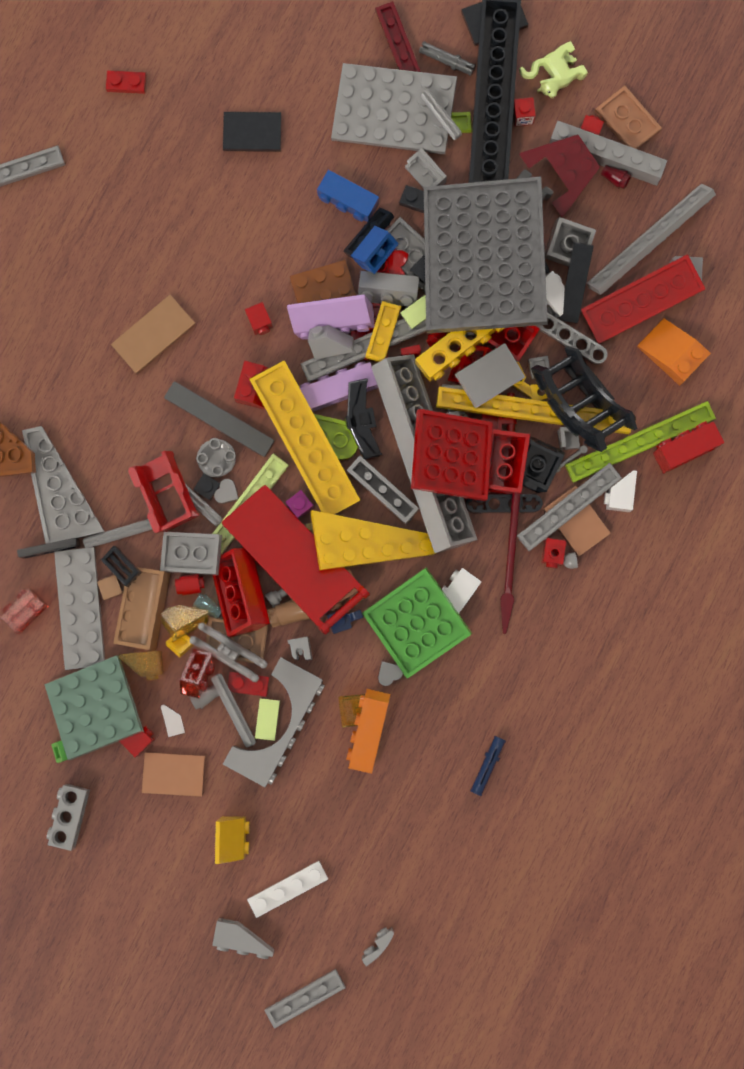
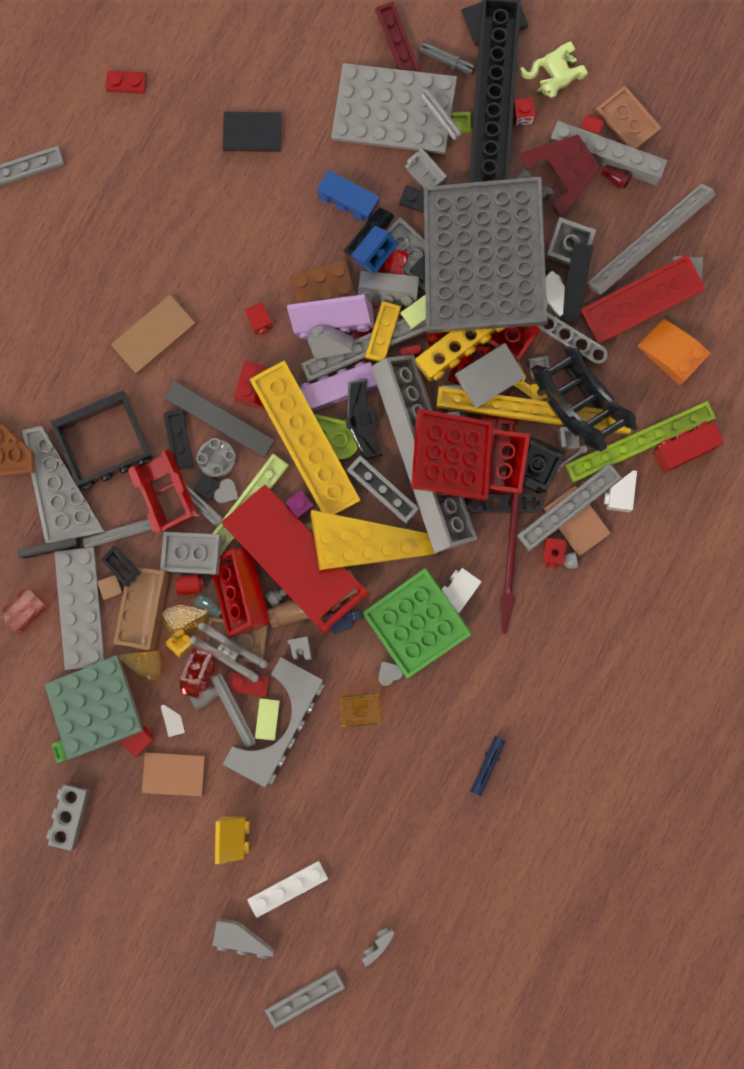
(86, 413): none -> black window
(179, 438): none -> black tile
(369, 730): orange brick -> none

